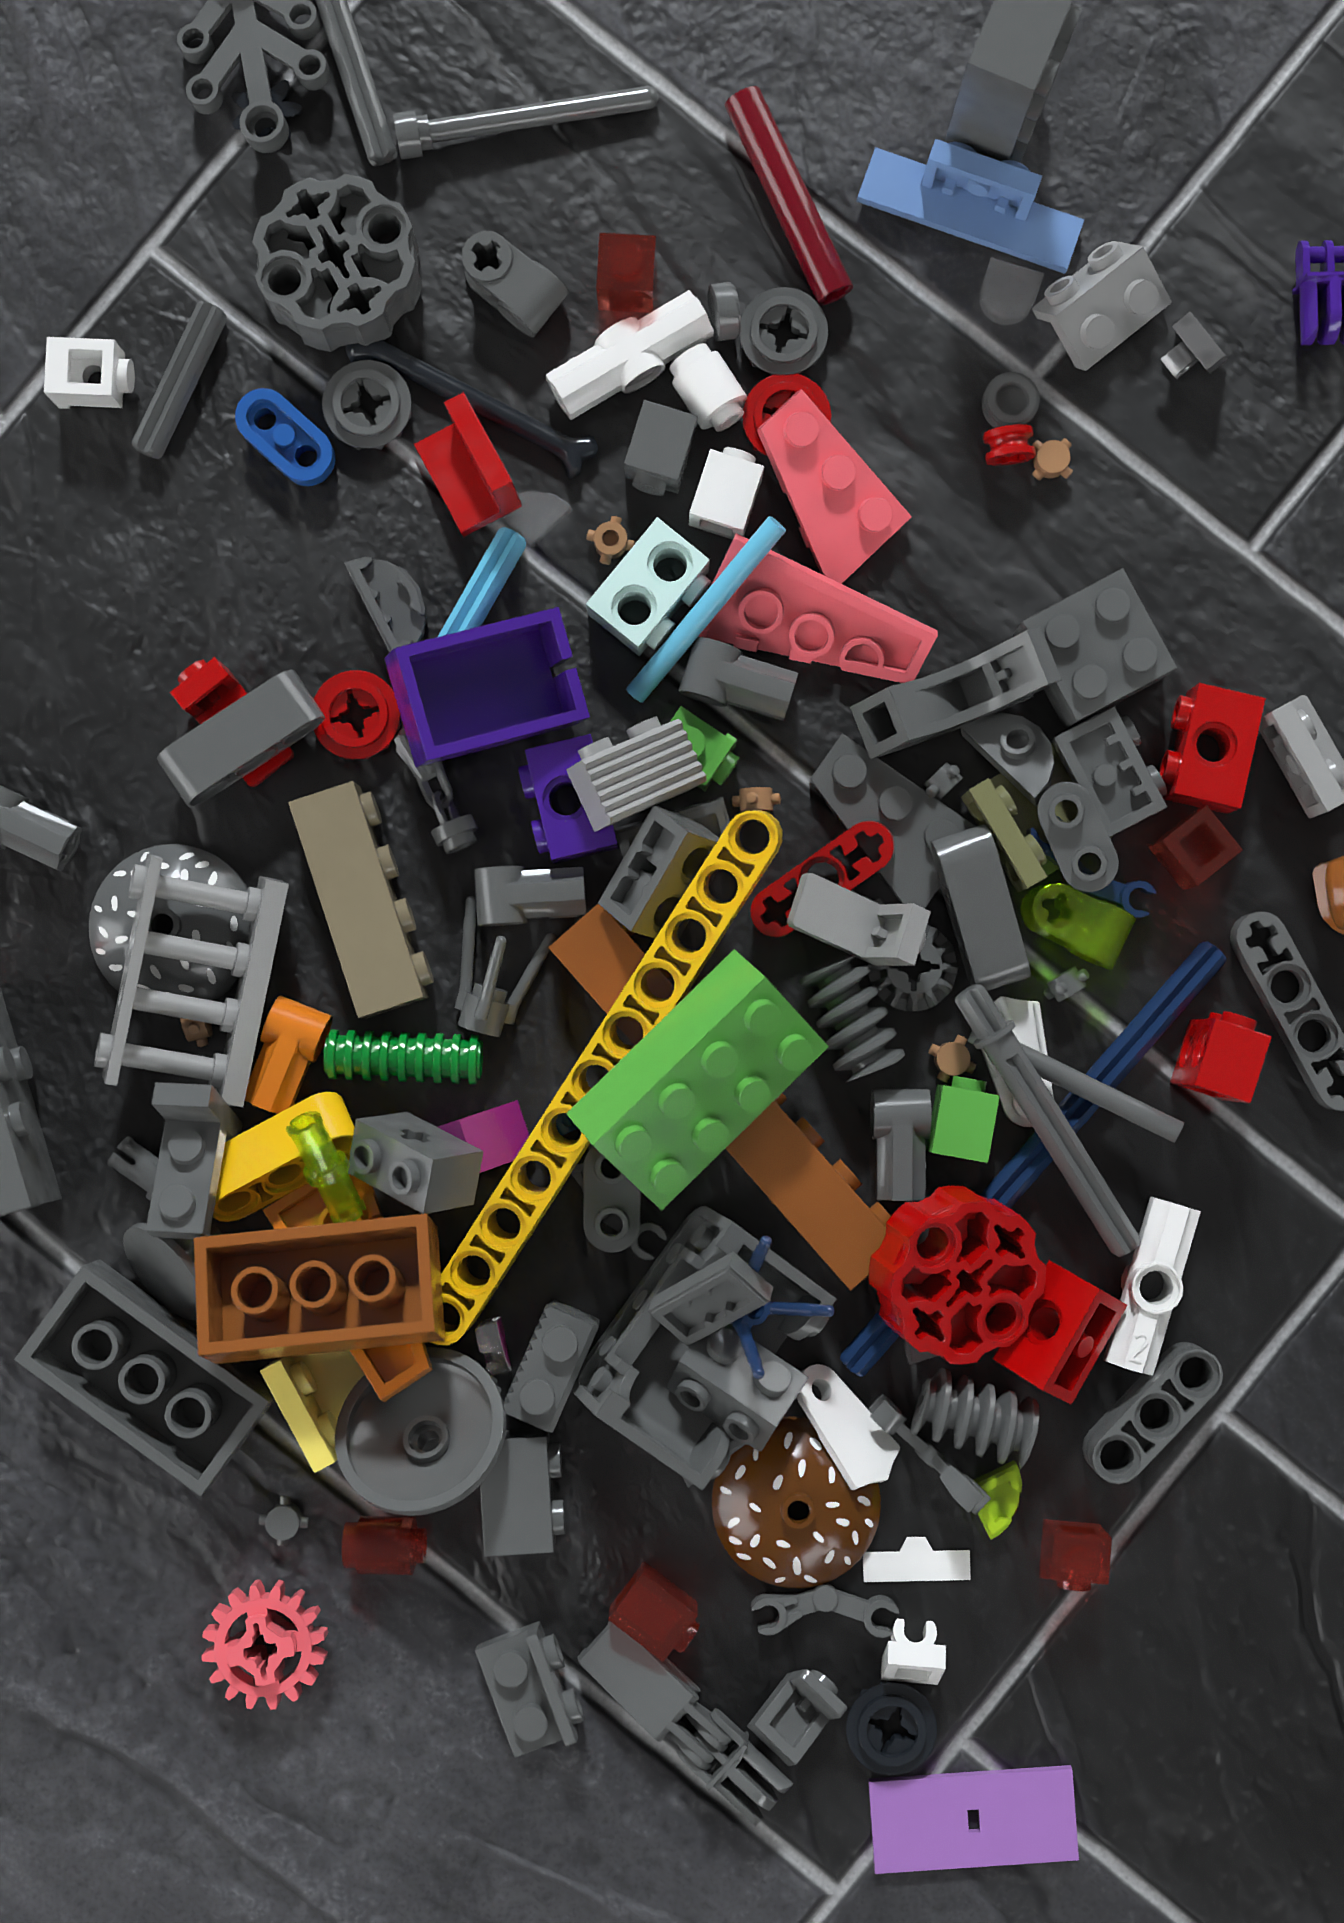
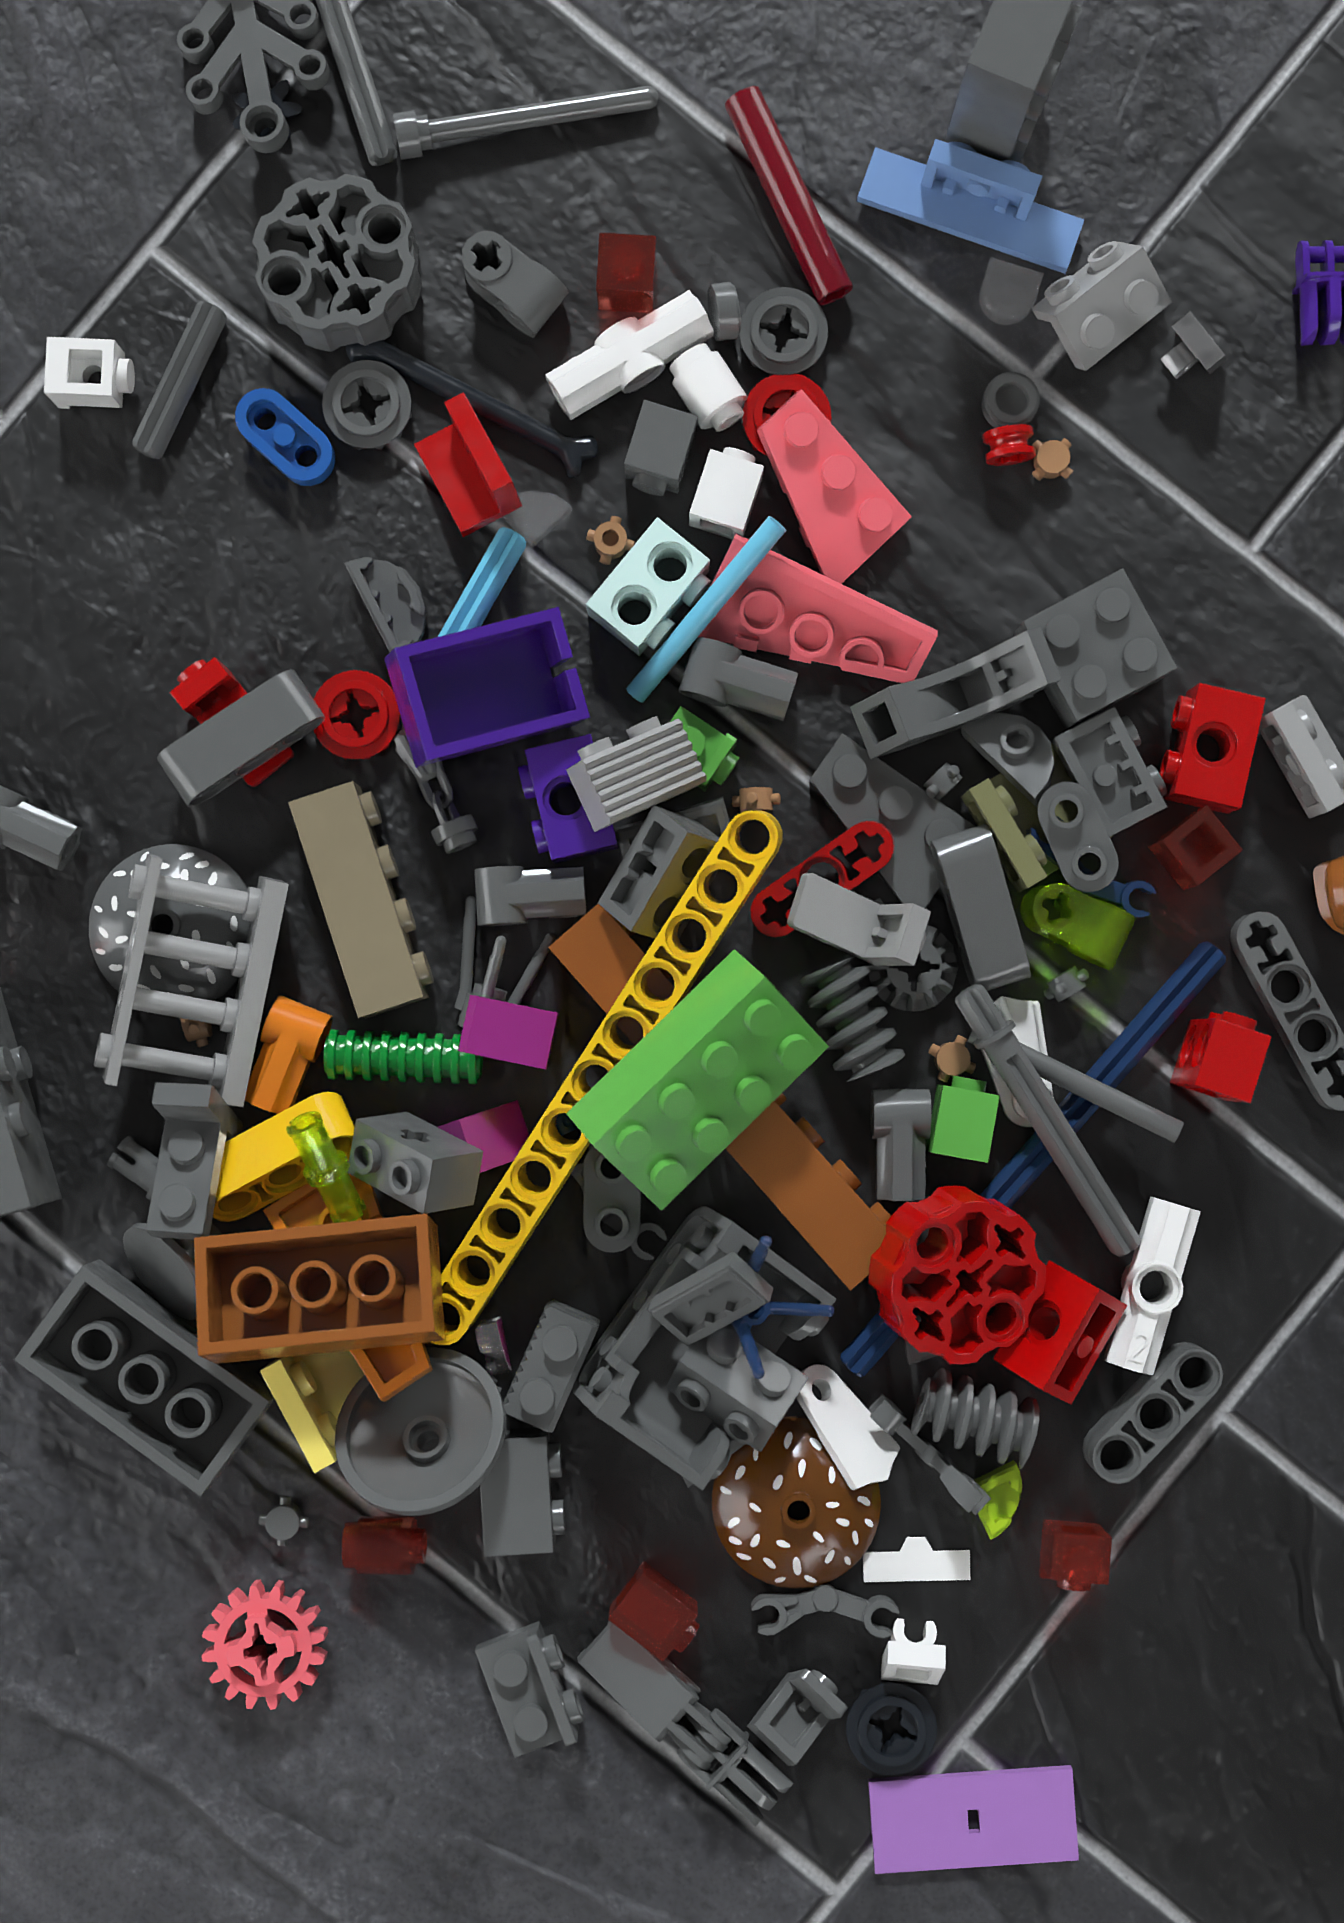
(508, 1032): none -> magenta slope

